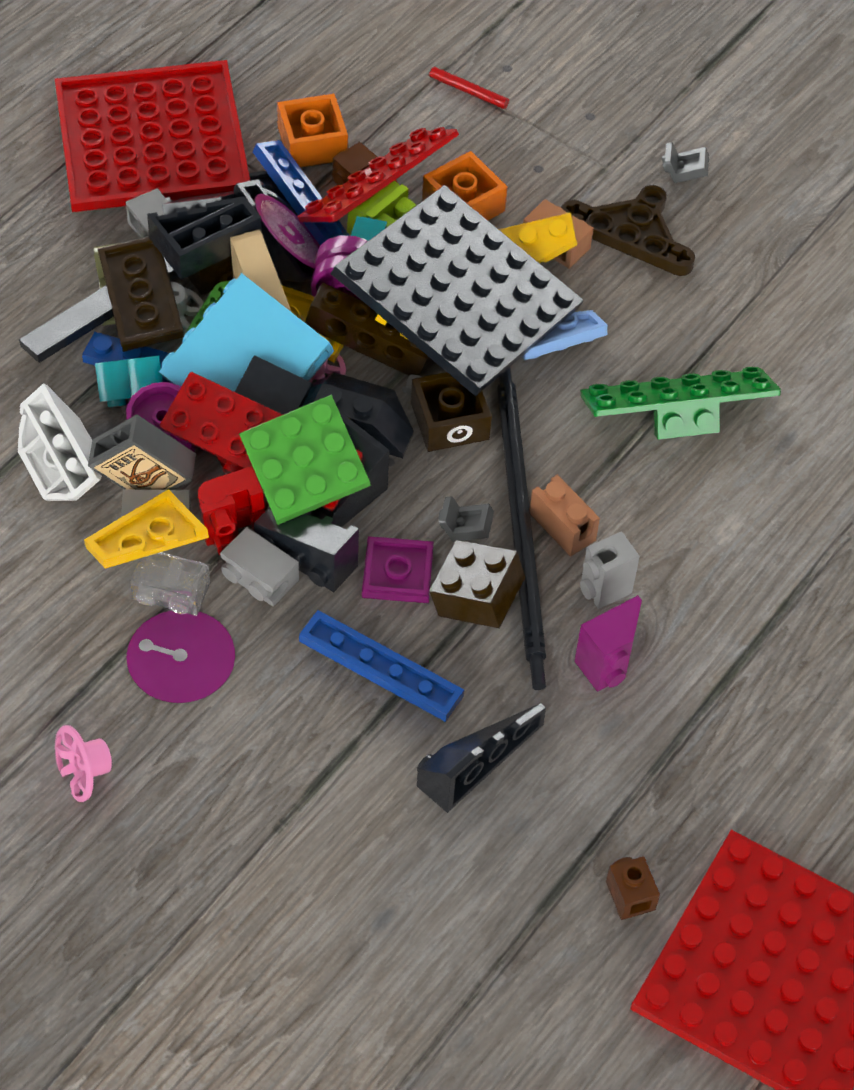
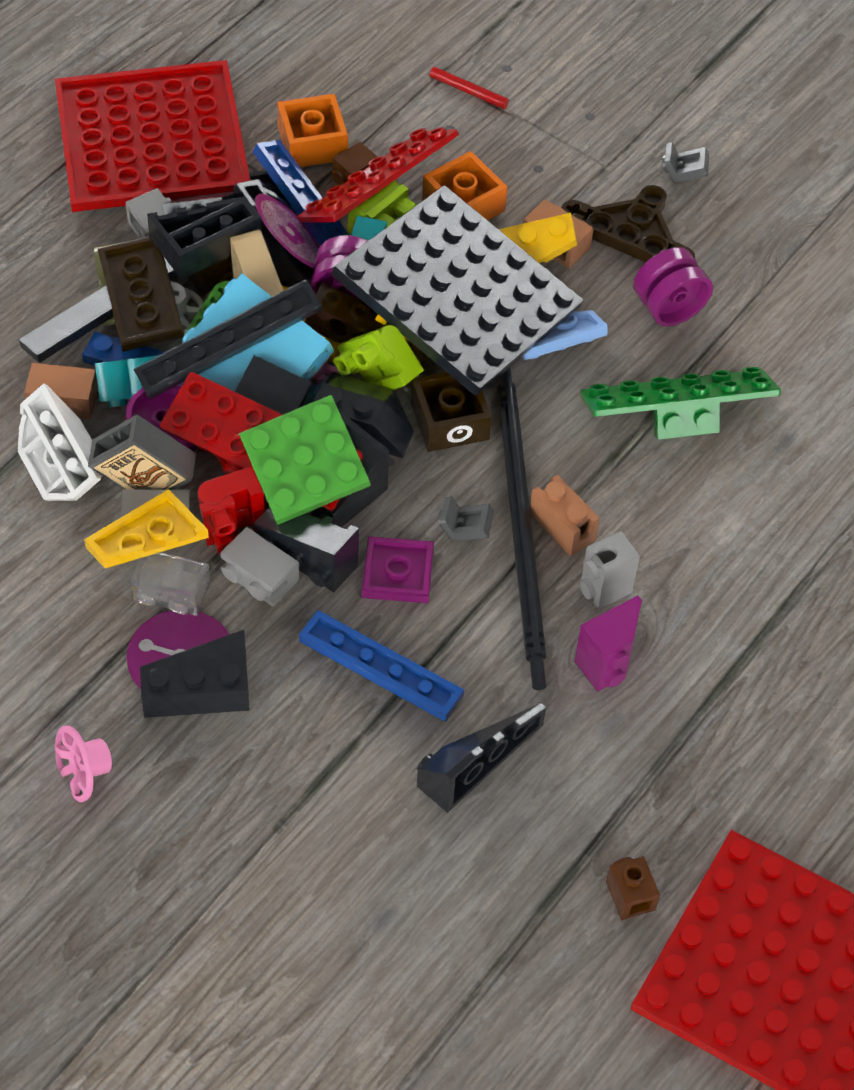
(72, 385): none -> nougat brick
(198, 680): none -> black wedge
(228, 339): none -> black tile
(380, 358): none -> lime hips
(477, 584): dark brown brick -> none
(673, 286): none -> magenta wheel

